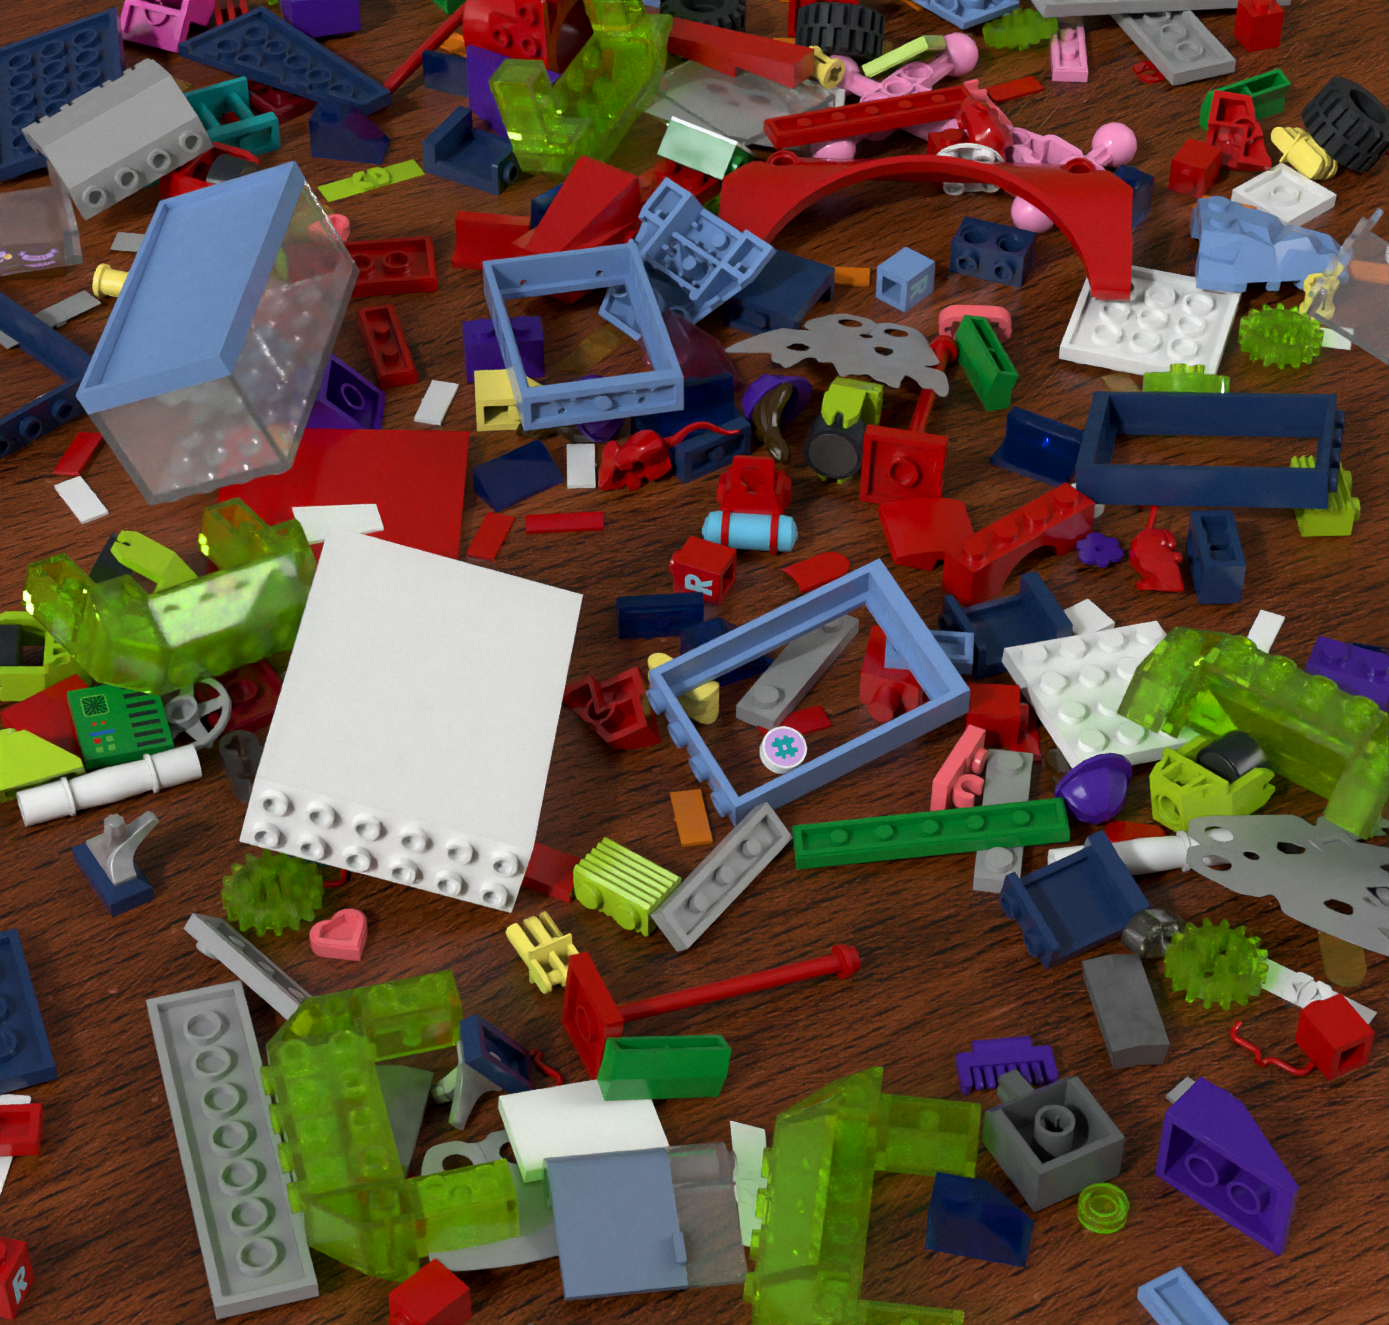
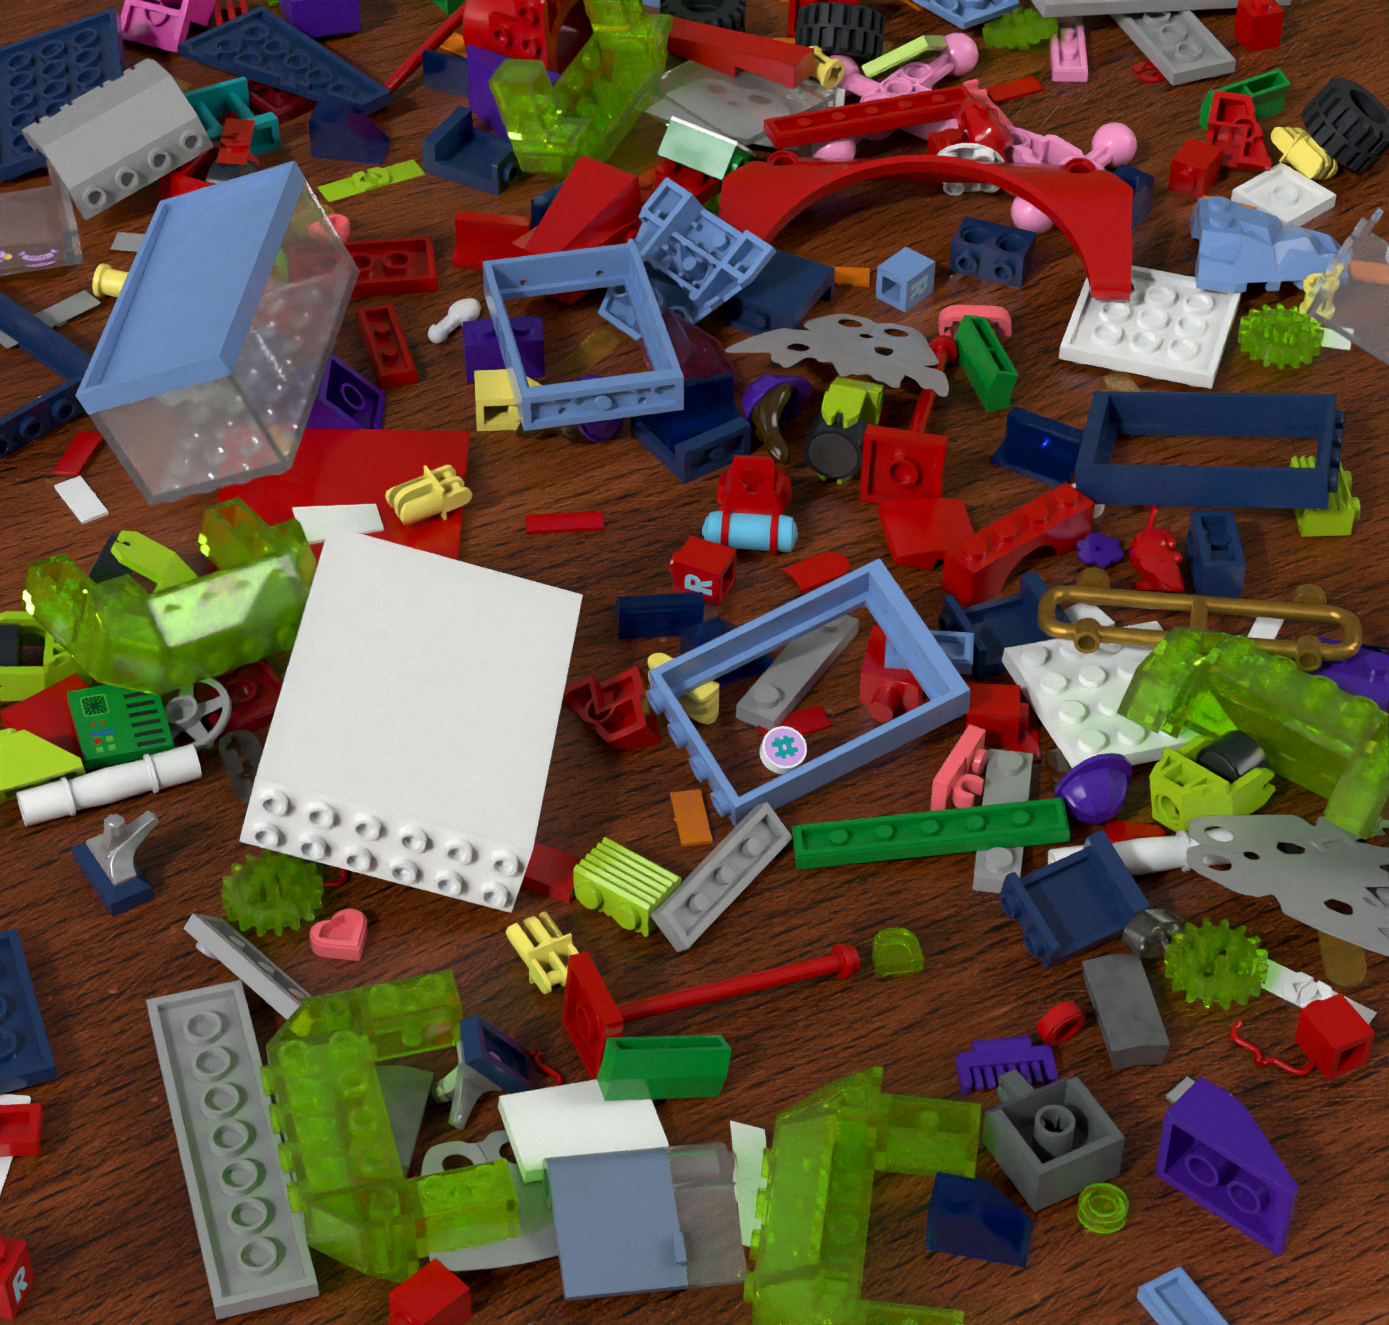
(235, 141): none -> red piece
(428, 495): none -> light yellow arm
(436, 402): white window -> none
(460, 311): none -> white piece
(490, 536): red window -> none
(516, 476): clear blue slope -> none
(581, 466): white window -> none
(643, 456): red animal -> none
(896, 952): none -> clear neon green tile
(1060, 1023): none -> red tile
(1182, 381): clear neon green gear -> none
(1306, 605): none -> pearl gold bar

